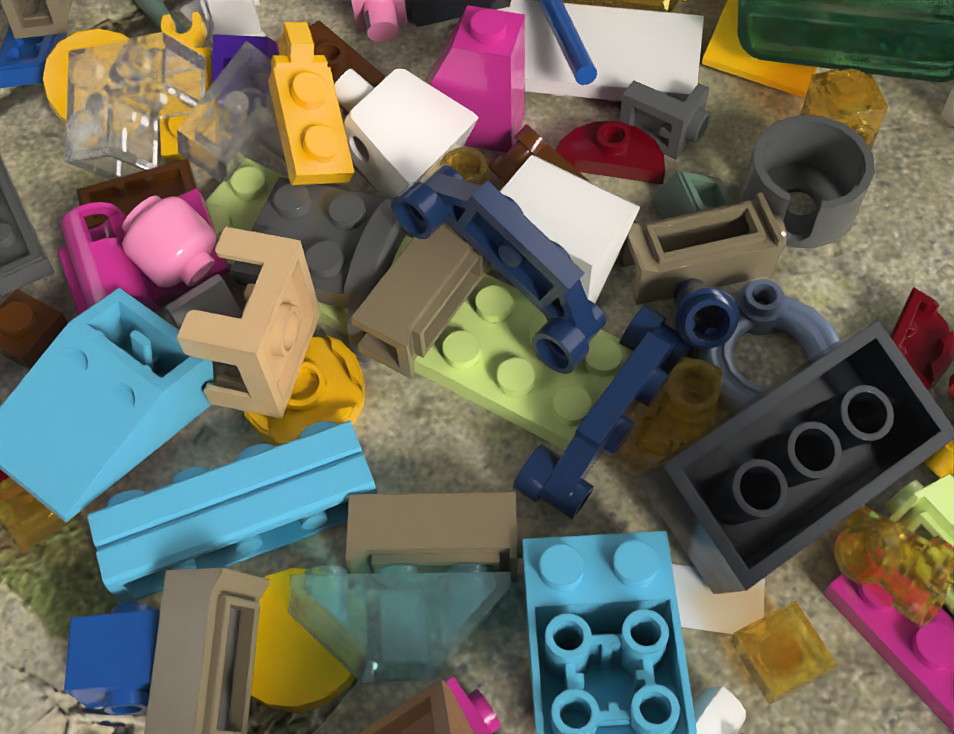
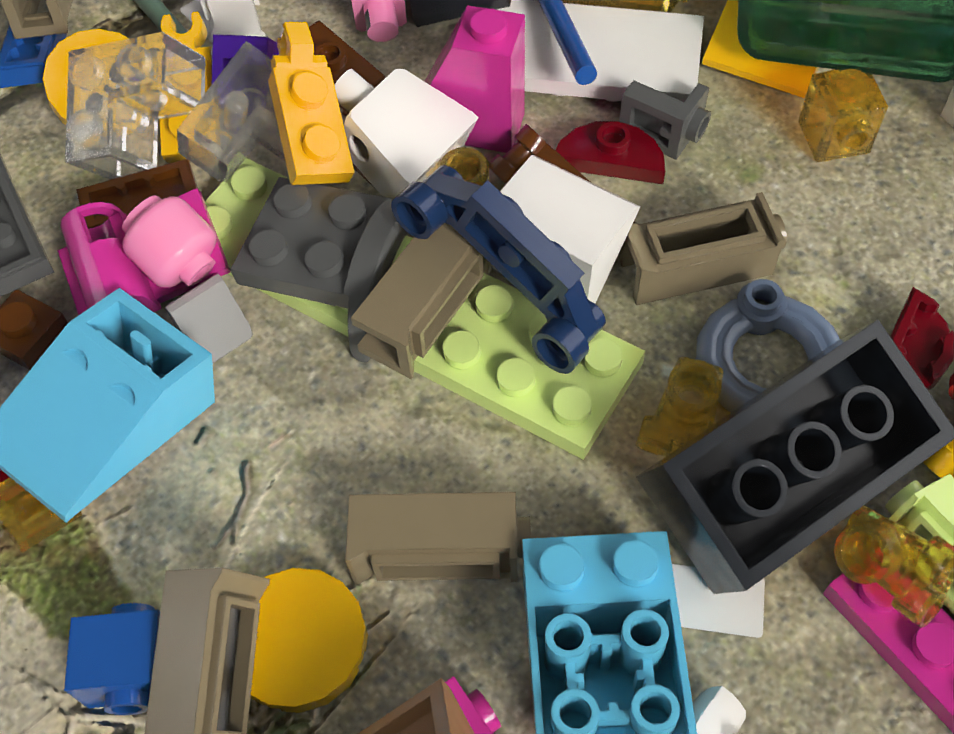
(230, 510): medium azure brick -> none
(273, 328): tan panel -> none
(326, 390): yellow tile -> none
(397, 619): clear light blue slope -> none
(606, 427): dark blue plate -> none
(690, 193): sand green slope -> none
(704, 314): dark blue cone -> none
(783, 652): clear yellow plate -> none
(818, 160): dark grey piece -> none

